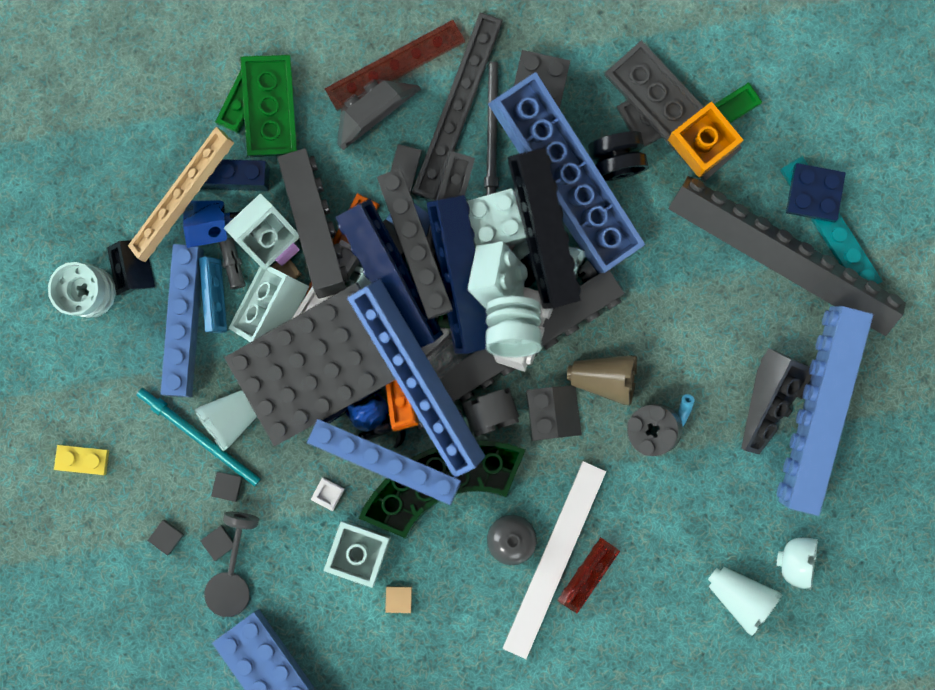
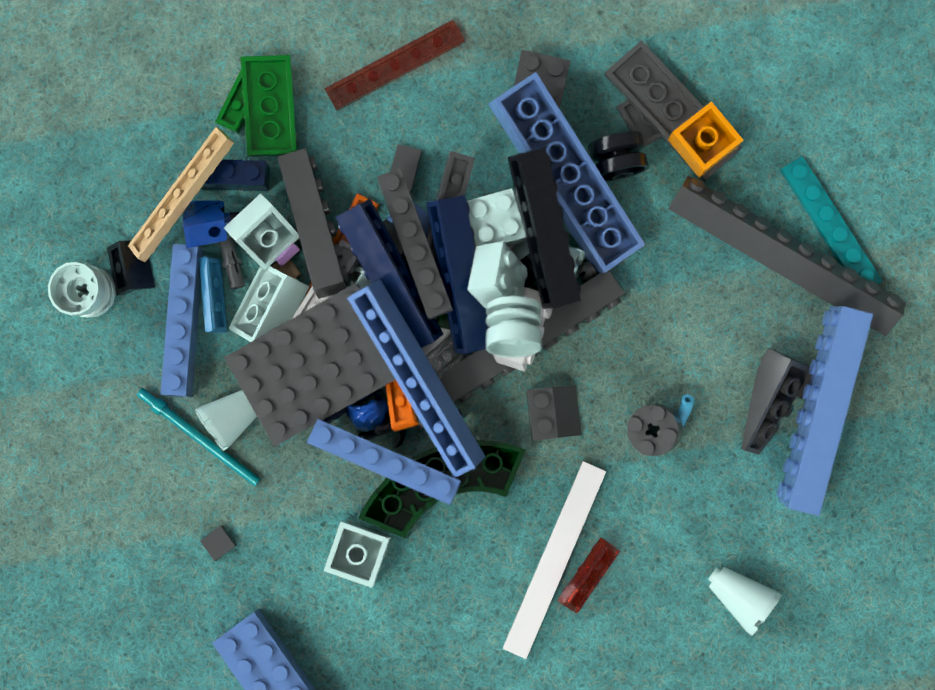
(81, 460): light yellow plate -> none
(165, 537): dark grey tile -> none
(226, 486): dark grey tile -> none
(228, 592): dark grey piece -> none
(327, 494): white tile -> none
(371, 107): dark grey wedge -> none
(398, 599): tan tile -> none
(457, 105): dark grey tile -> none
(491, 182): dark grey bar -> none
(491, 410): dark grey brick -> none
(511, 540): dark grey cylinder -> none
(606, 377): dark tan cone -> none
(738, 103): green tile -> none
(799, 561): light aqua cylinder -> none
(815, 192): dark blue plate -> none

